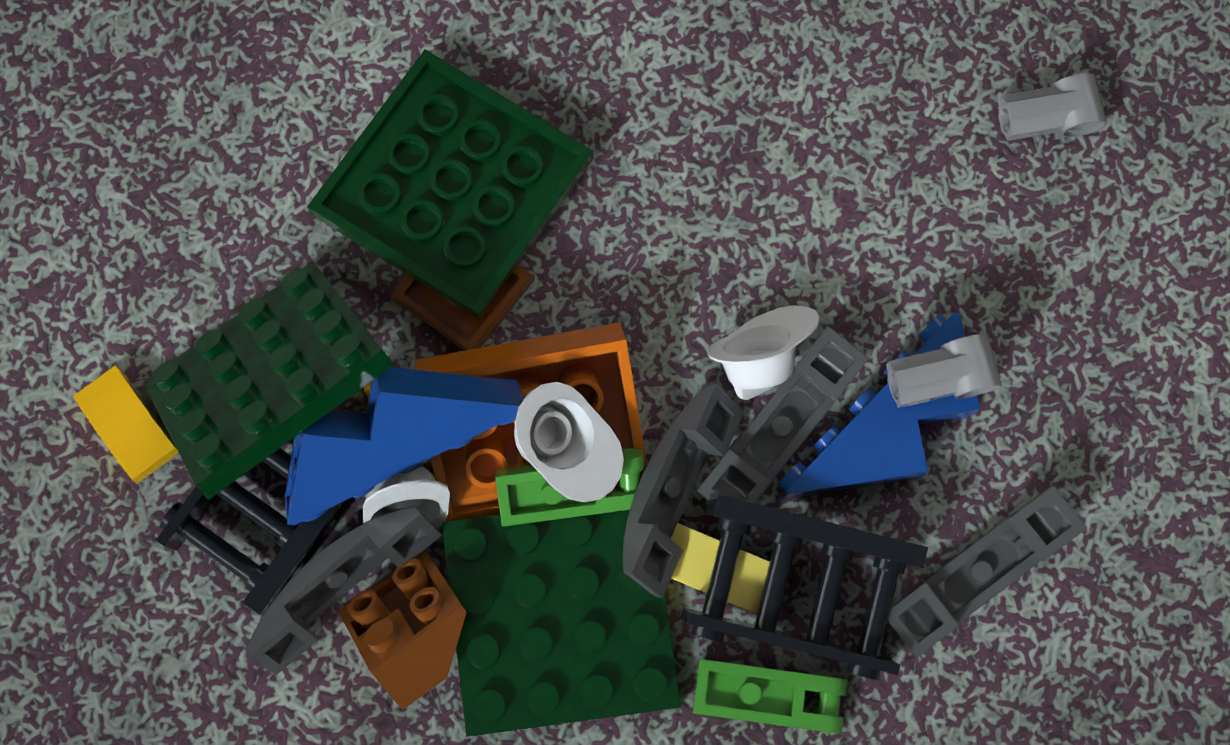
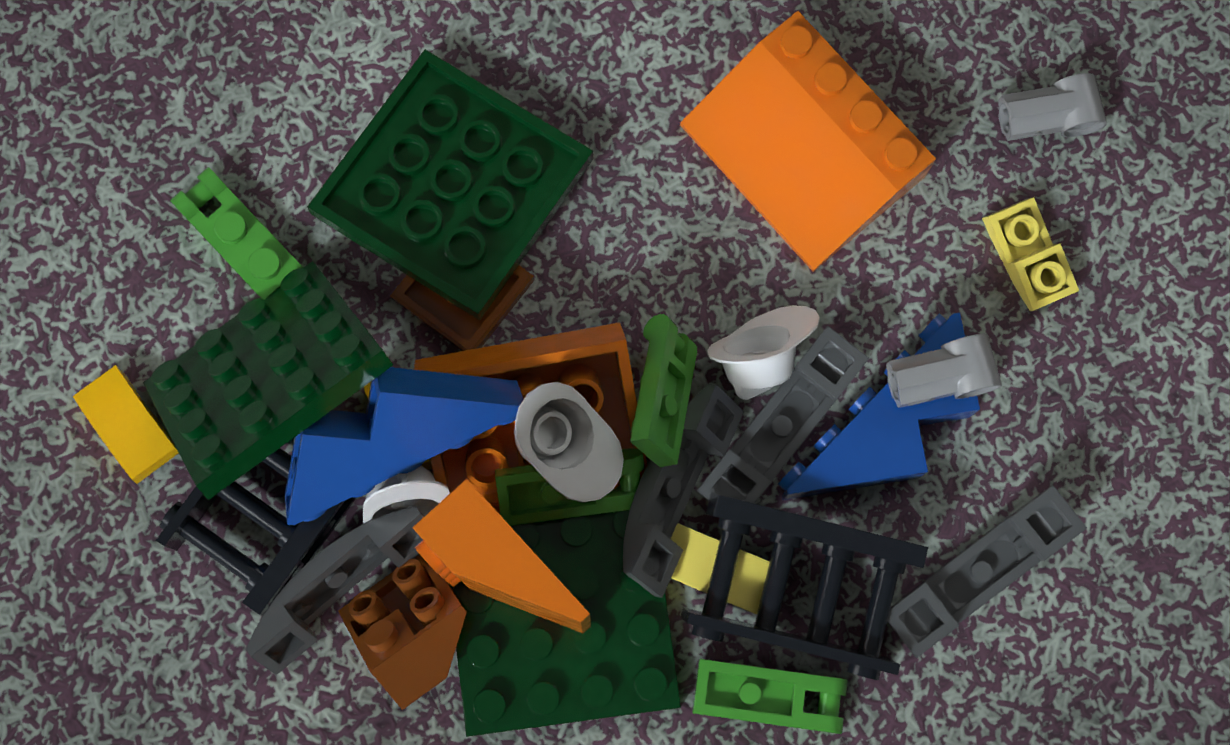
(236, 234): none -> bright green plate
(476, 546): none -> orange slope
(663, 391): none -> bright green plate
(807, 141): none -> orange slope
(1029, 256): none -> light yellow slope

